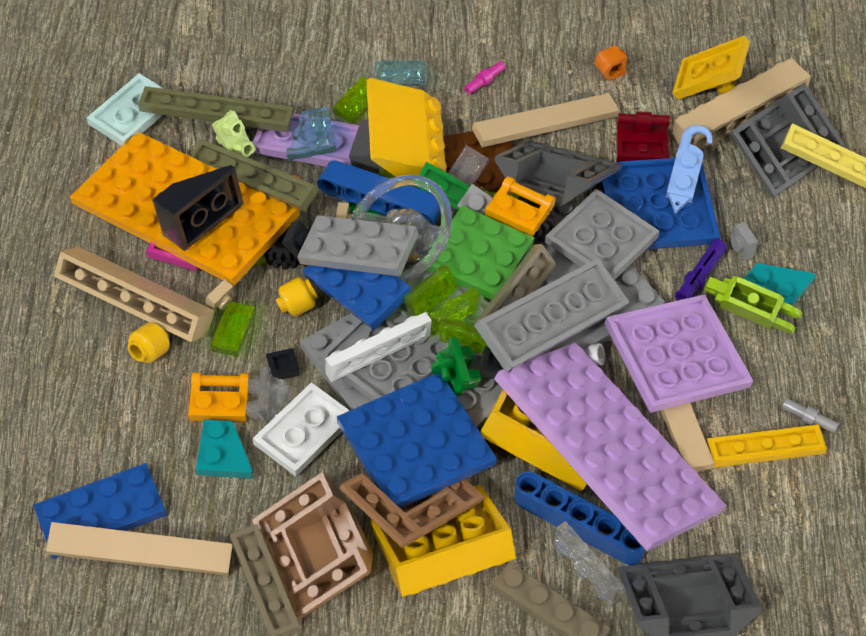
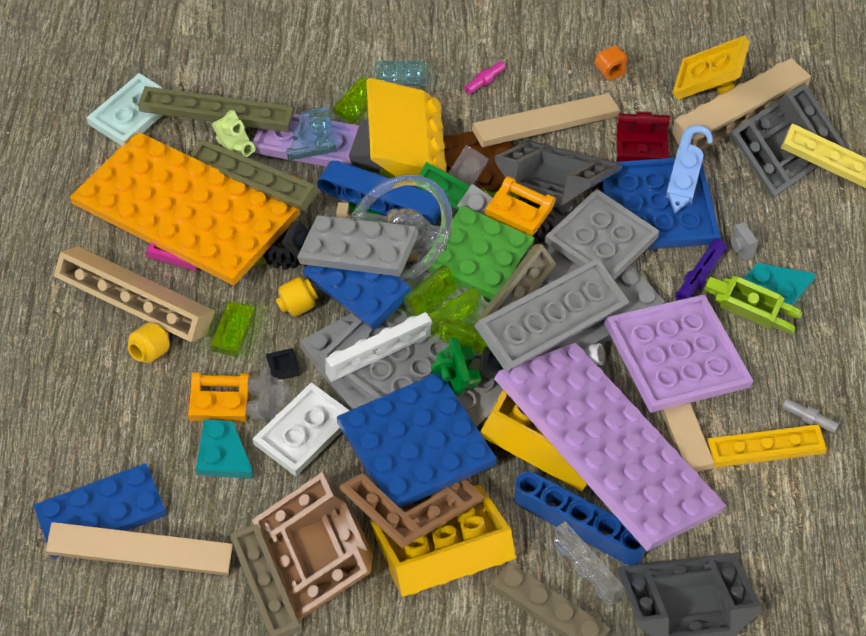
(197, 205): black slope -> none
(219, 296): tan plate -> none

